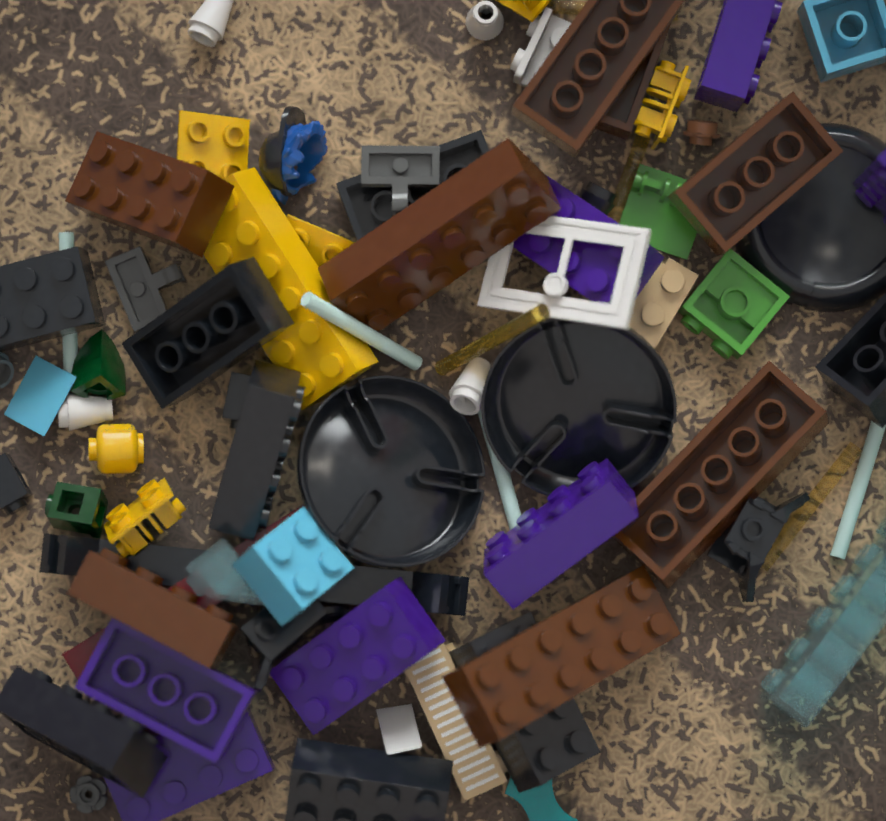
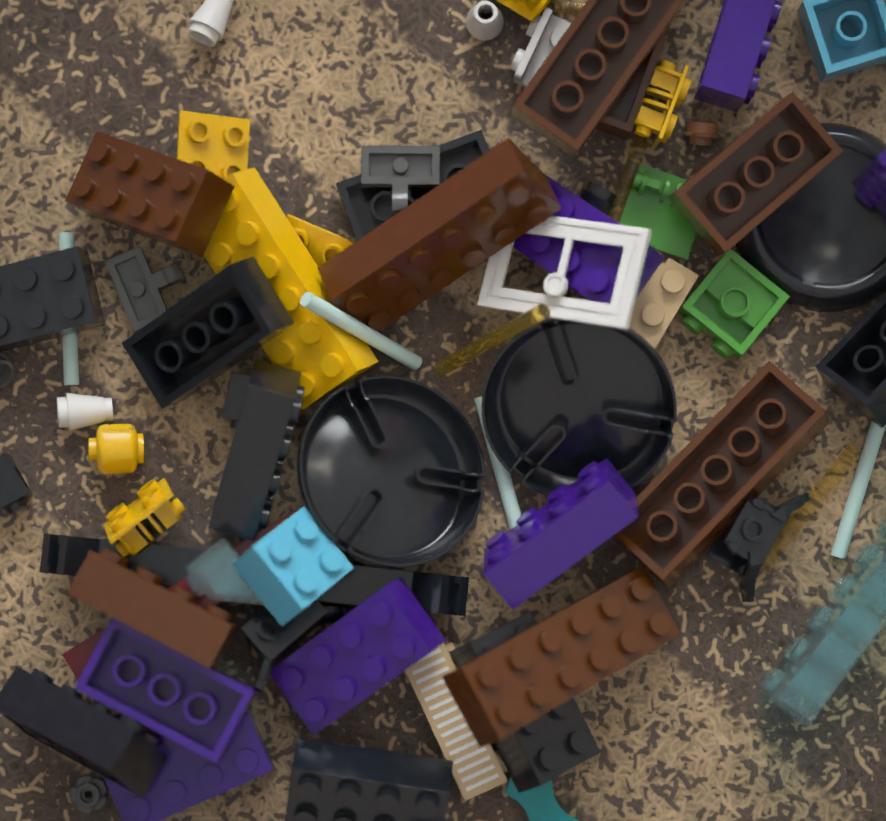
(40, 395): medium azure sticker -> none
(68, 496): dark green brick -> none
(99, 368): dark green brick -> none
(291, 146): hair -> none
(399, 729): white sticker -> none
(468, 388): white cone -> none

